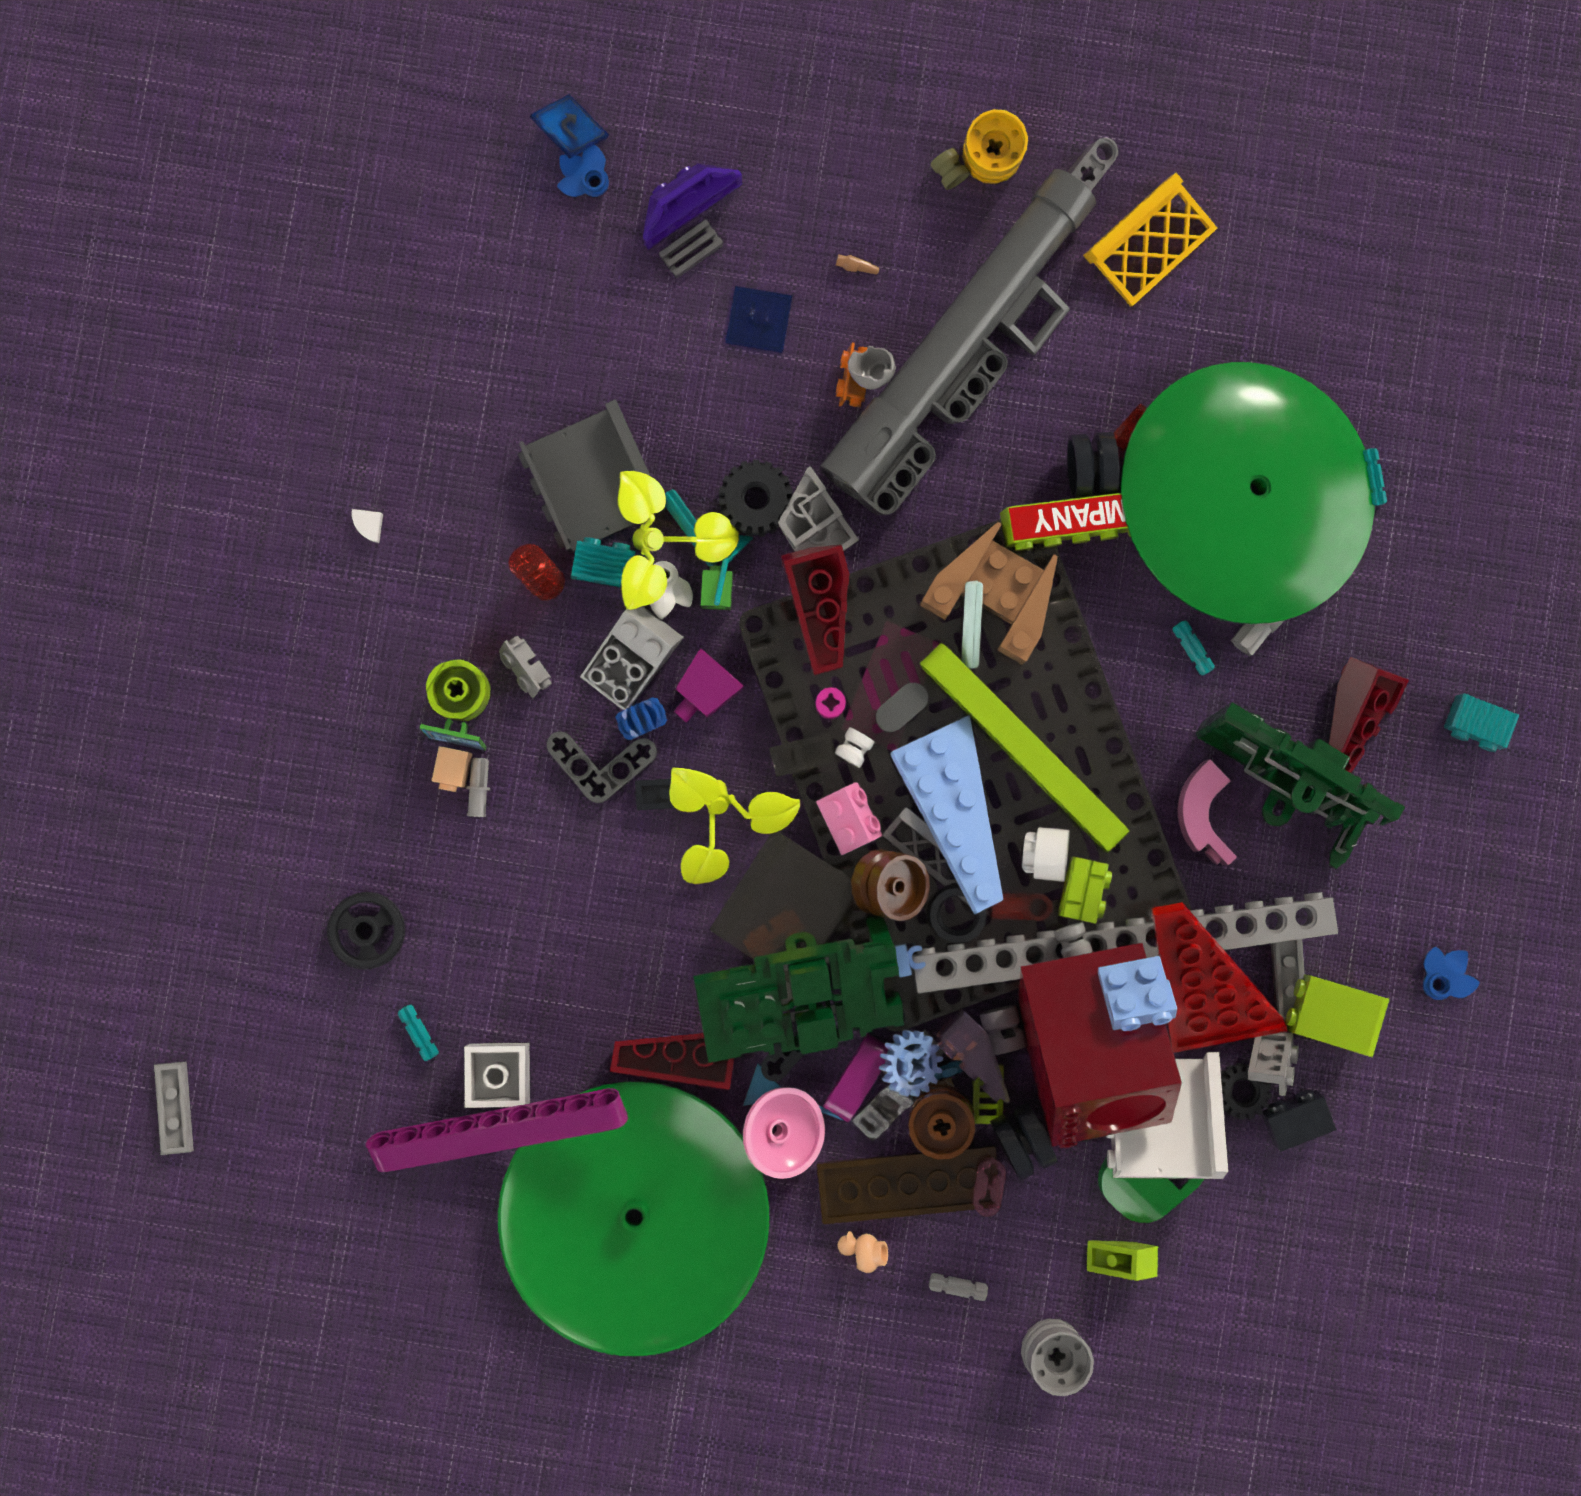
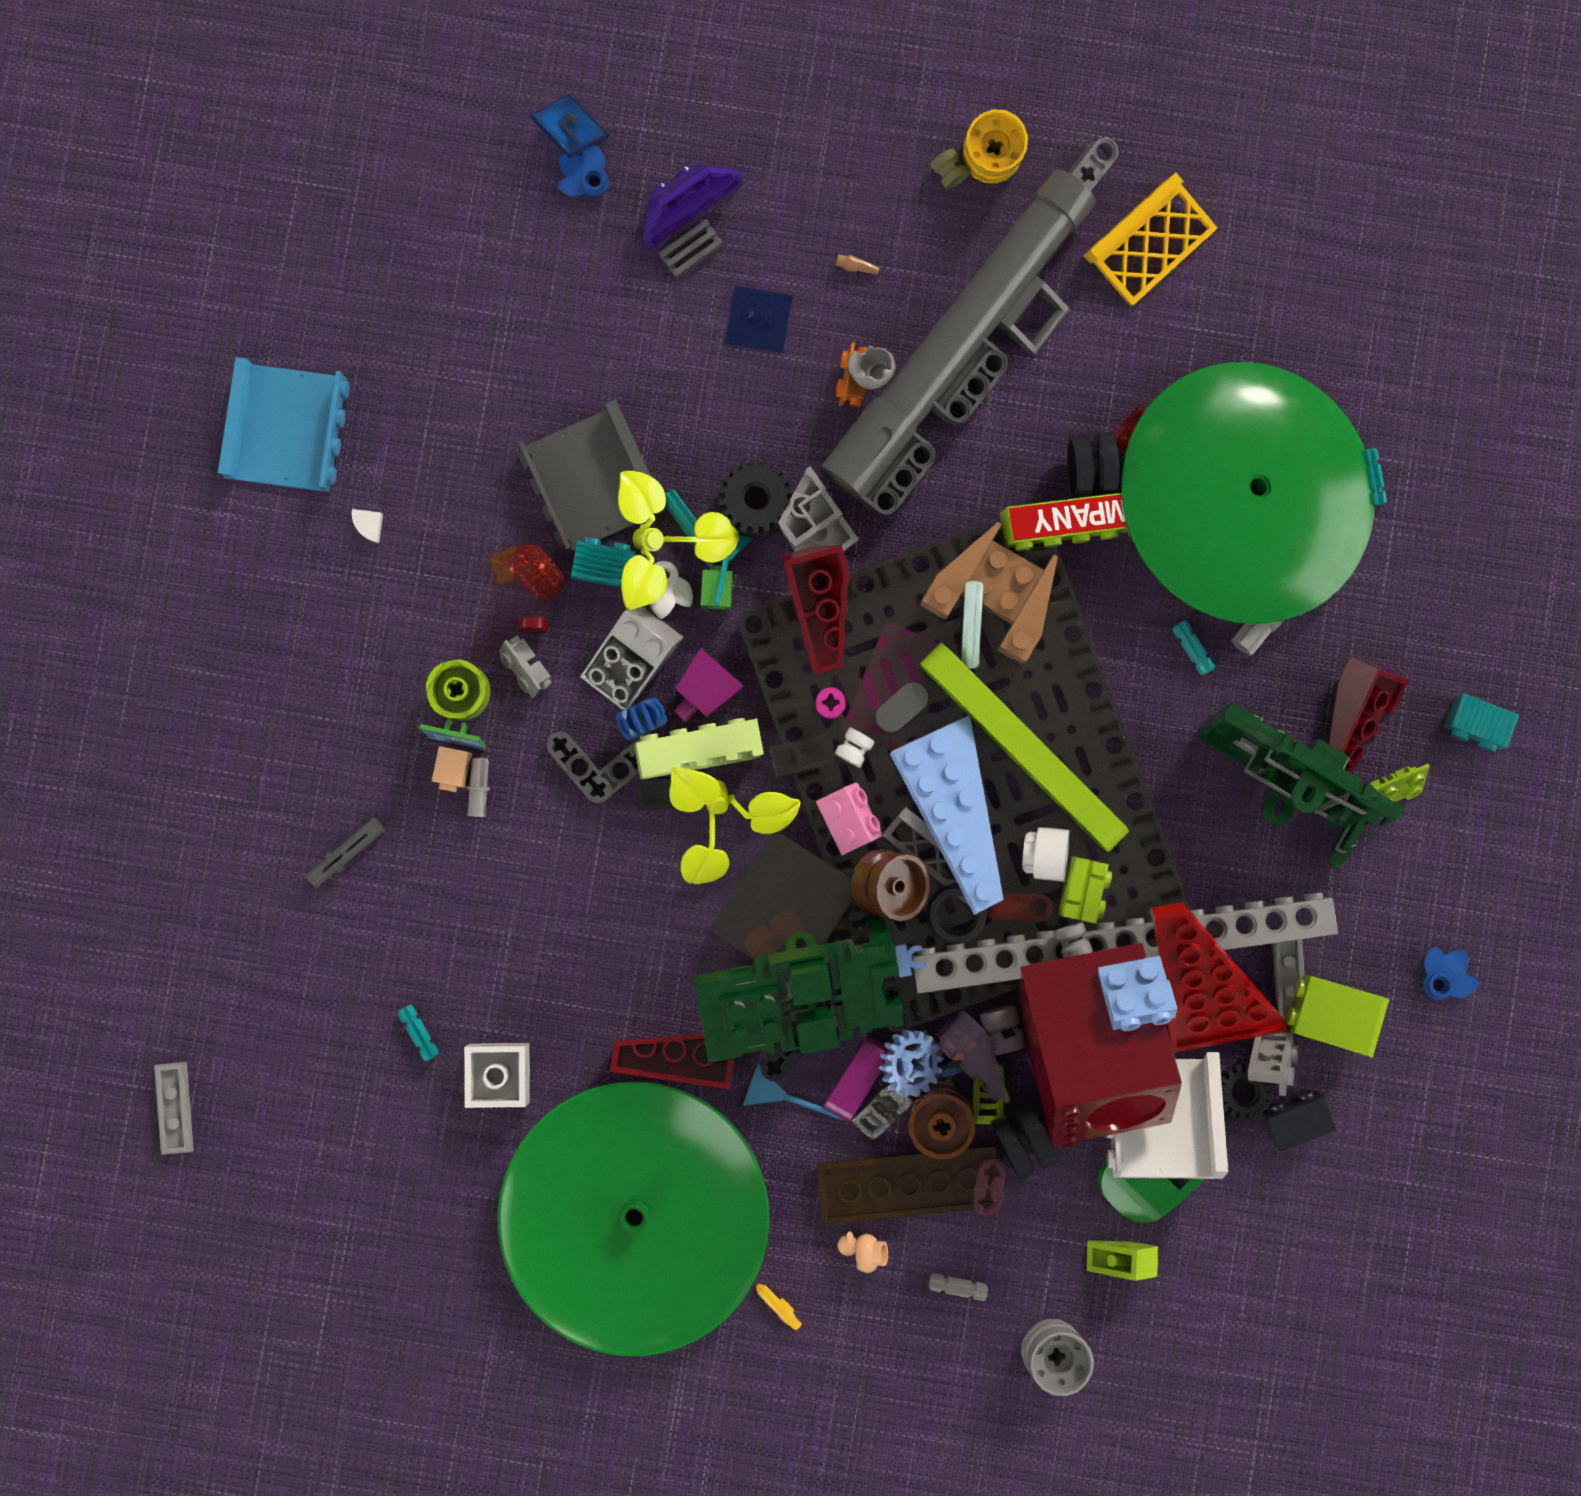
(283, 426): none -> dark azure panel
(318, 875): none -> dark grey pin
(368, 957): black wheel -> none
(497, 1130): magenta beam -> none
(501, 567): none -> clear orange tile
(533, 624): none -> dark red tile
(699, 749): none -> yellowish green wedge
(779, 1306): none -> yellow piece
(797, 1135): bright pink dish -> none
(1194, 812): bright pink arch -> none
(1403, 783): none -> lime hinge

